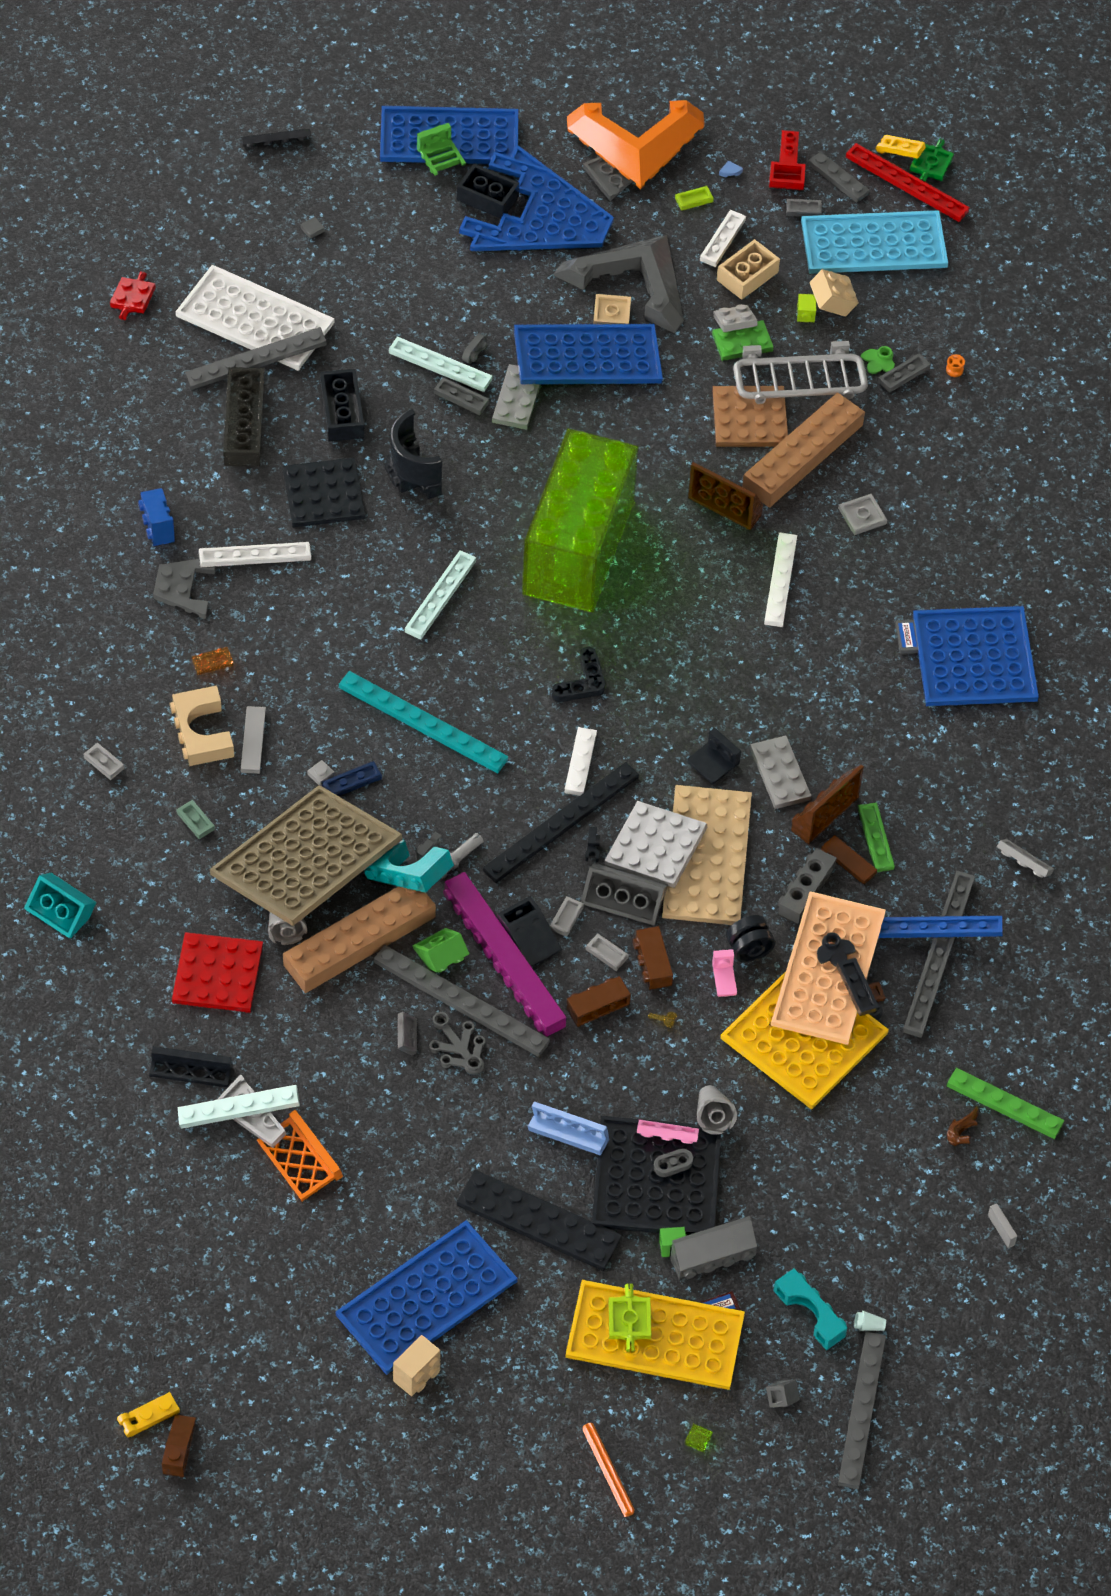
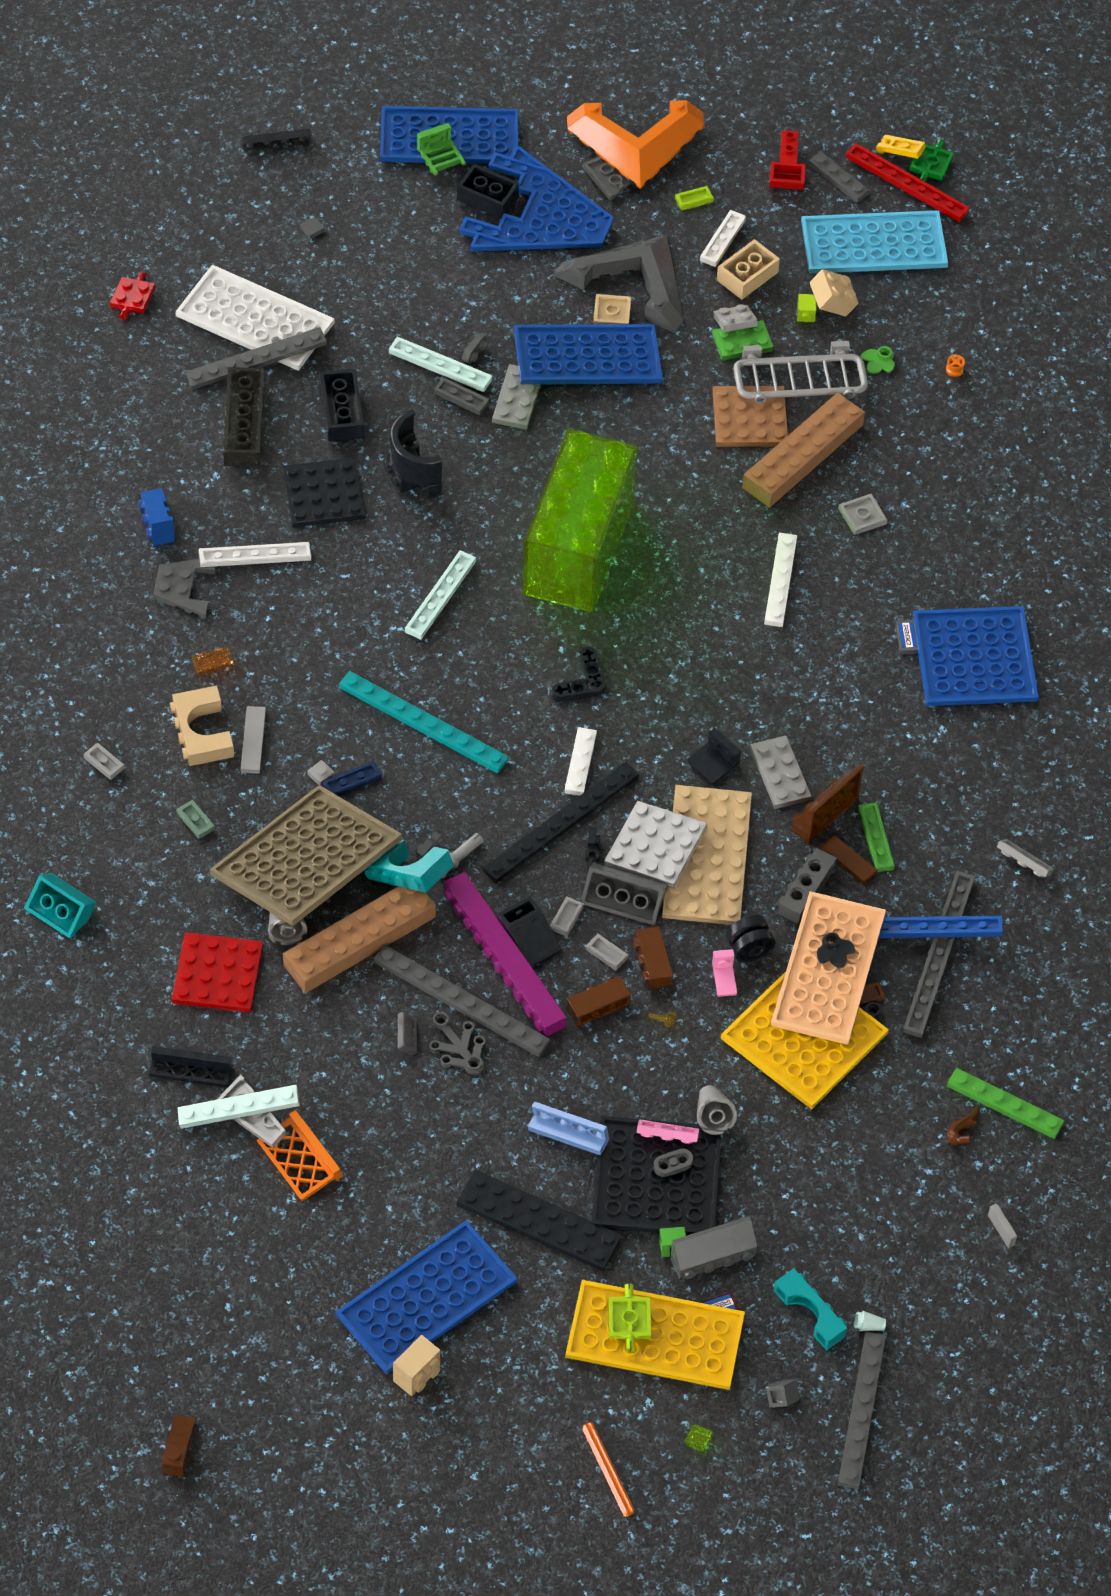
(149, 1415): yellow plate -> none
(441, 949): bright green slope -> none
(724, 497): reddish brown slope -> none
(730, 169): medium blue tile -> none
(803, 207): flat silver plate -> none
(857, 986): black plate -> none
(904, 373): dark grey plate -> none

